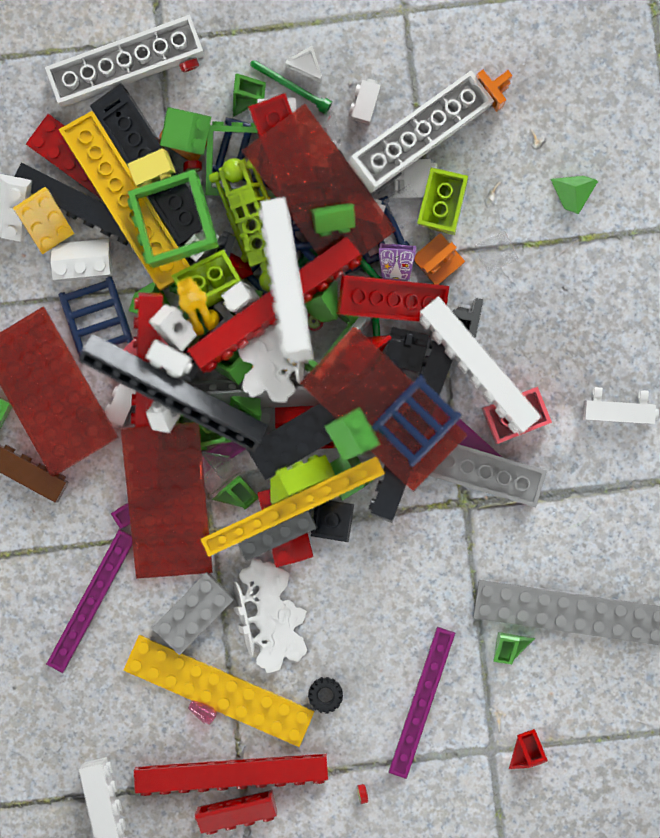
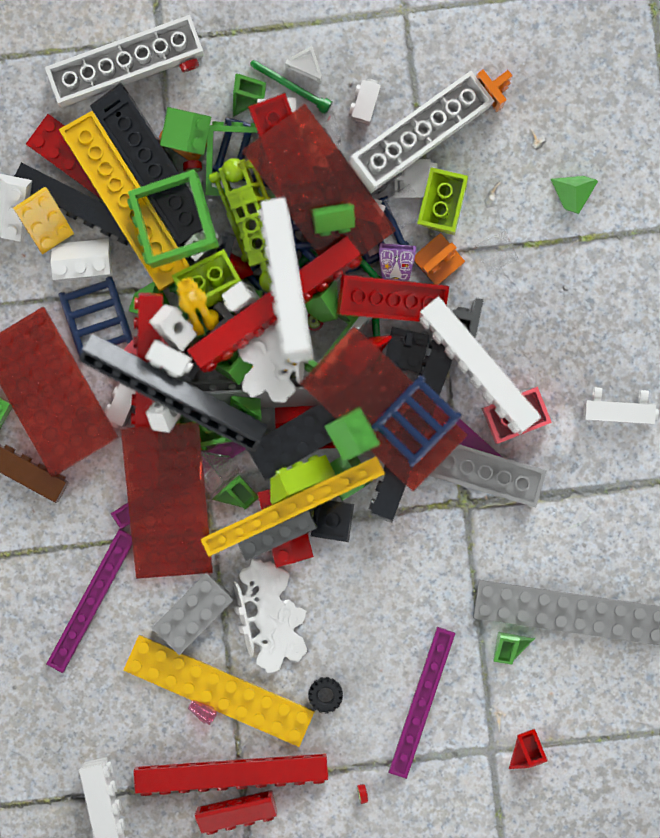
(152, 168): light yellow brick -> none

